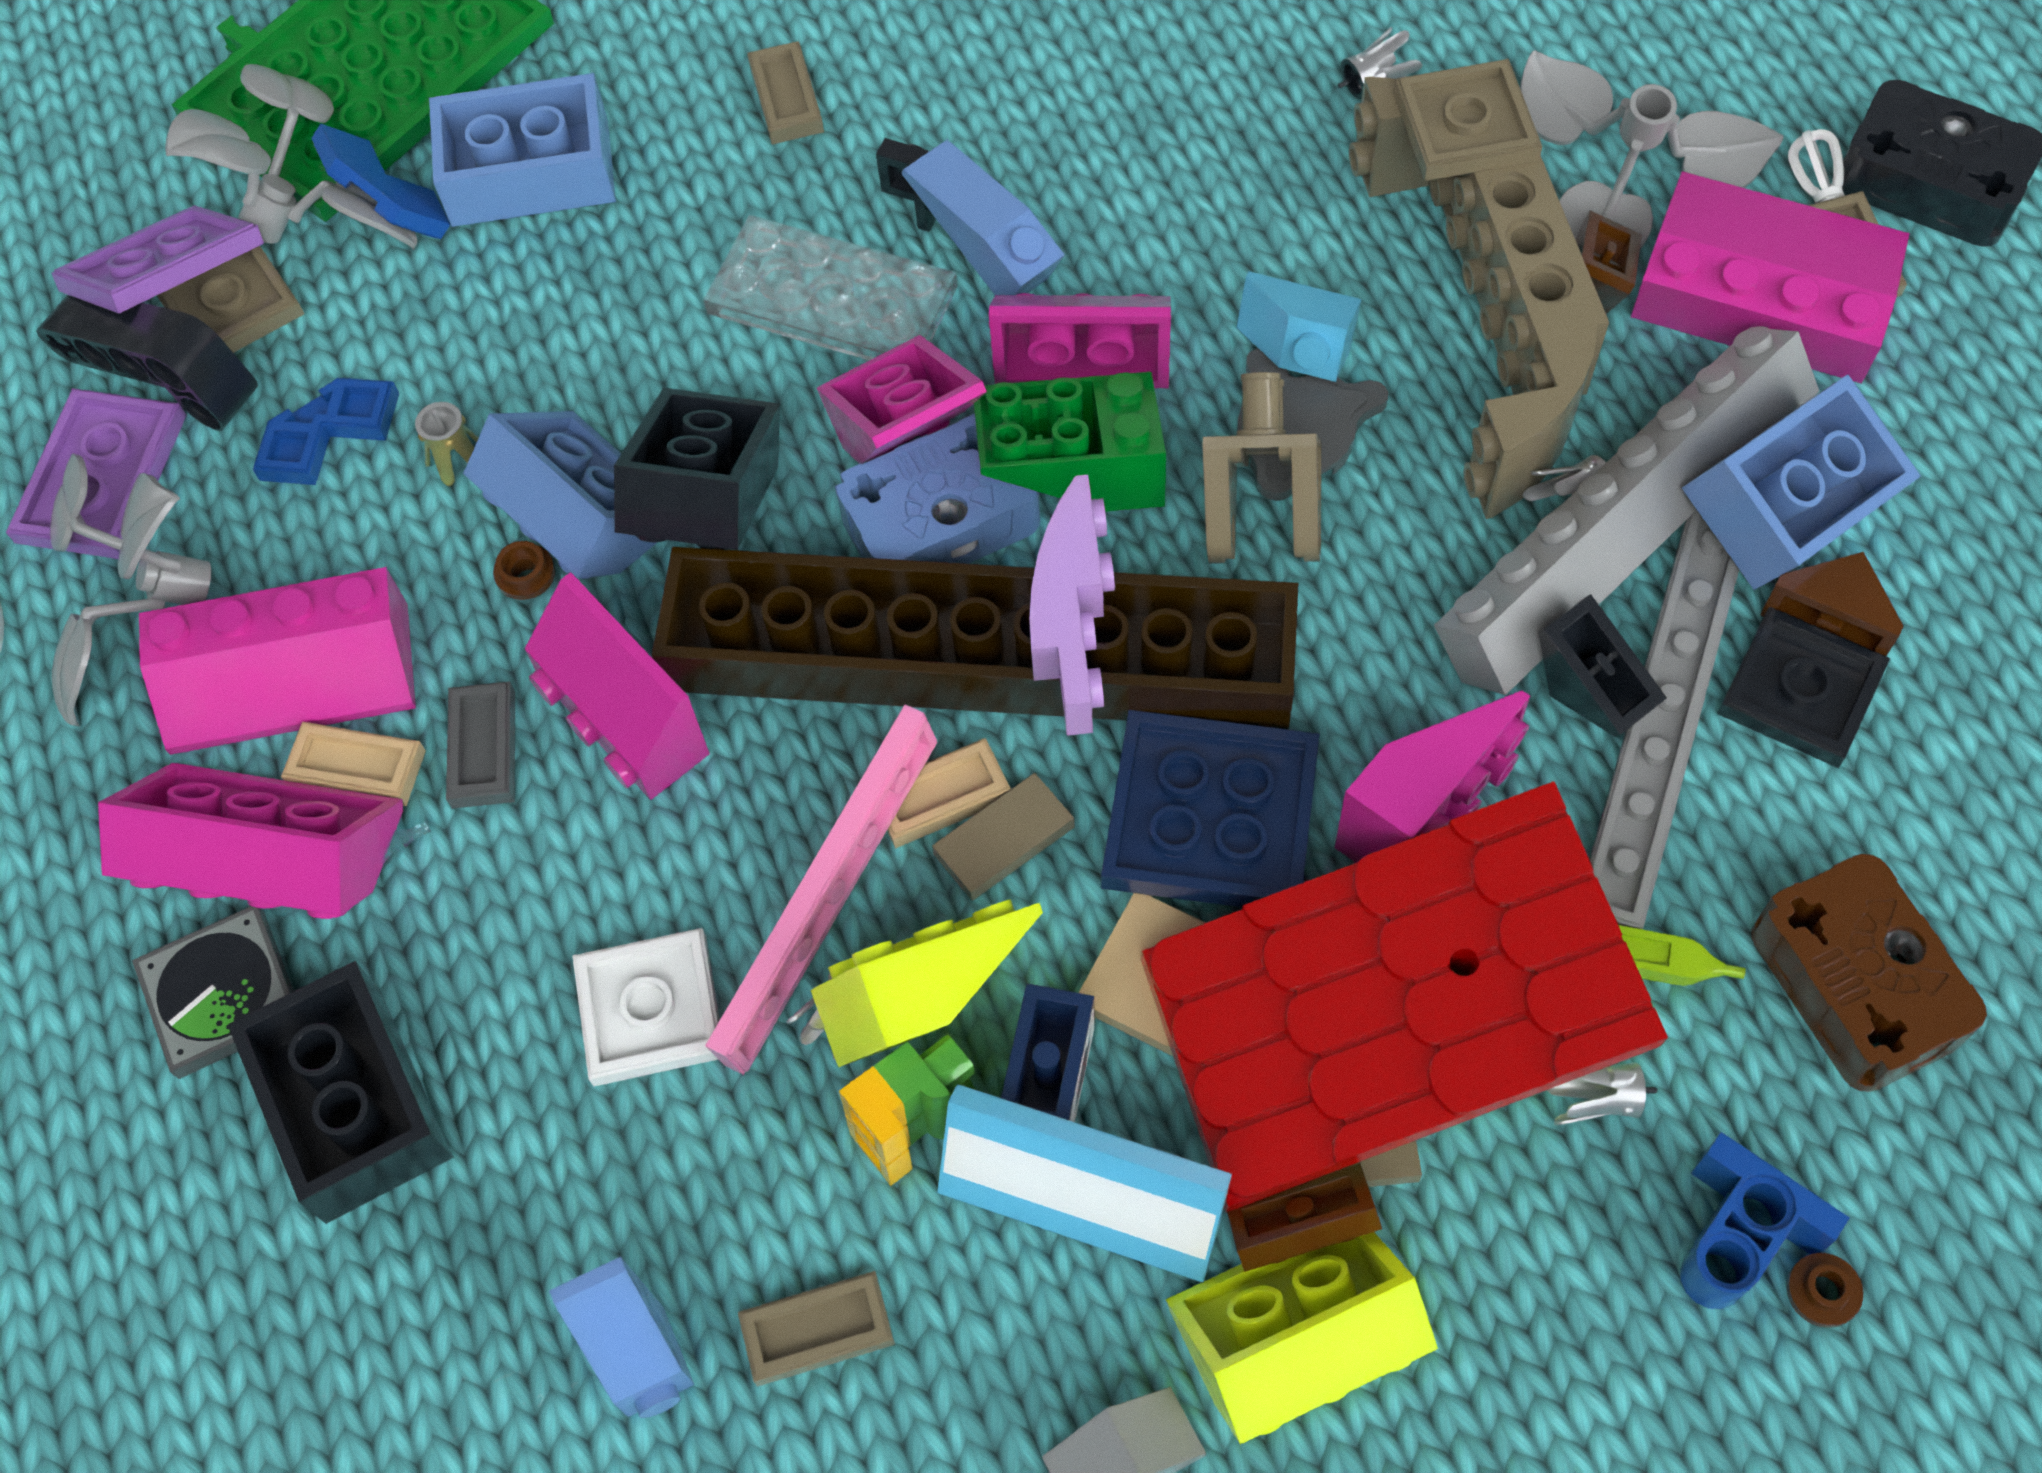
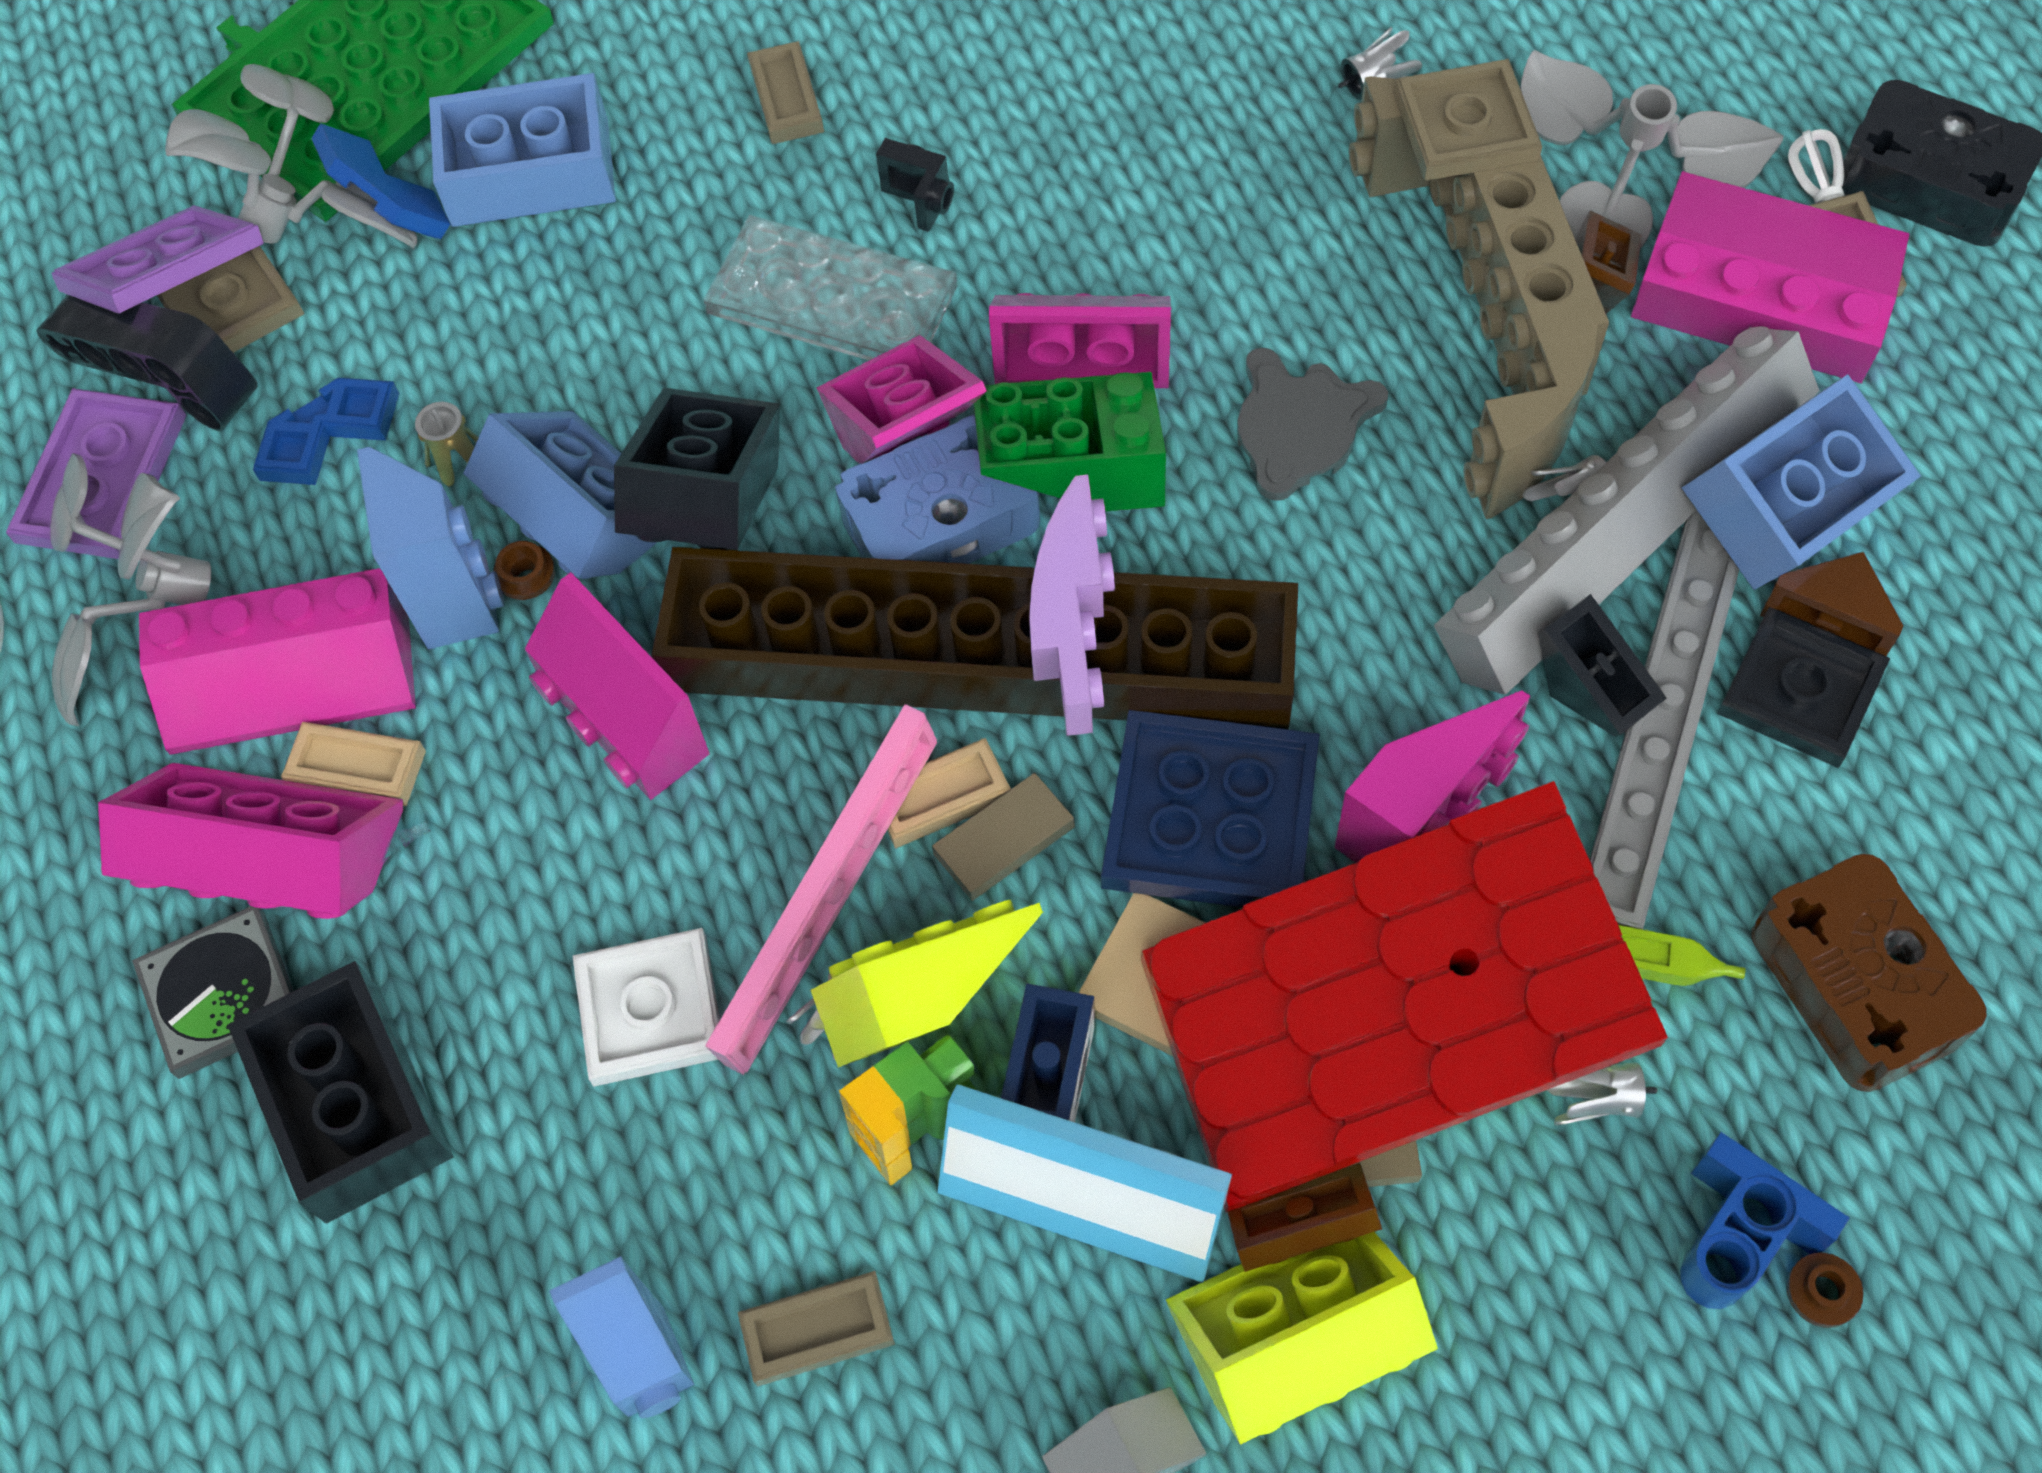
(428, 553): none -> medium blue slope
(481, 745): dark grey tile -> none
(984, 221): medium blue slope -> none
(1262, 436): dark tan piece -> none
(1298, 324): medium azure slope -> none

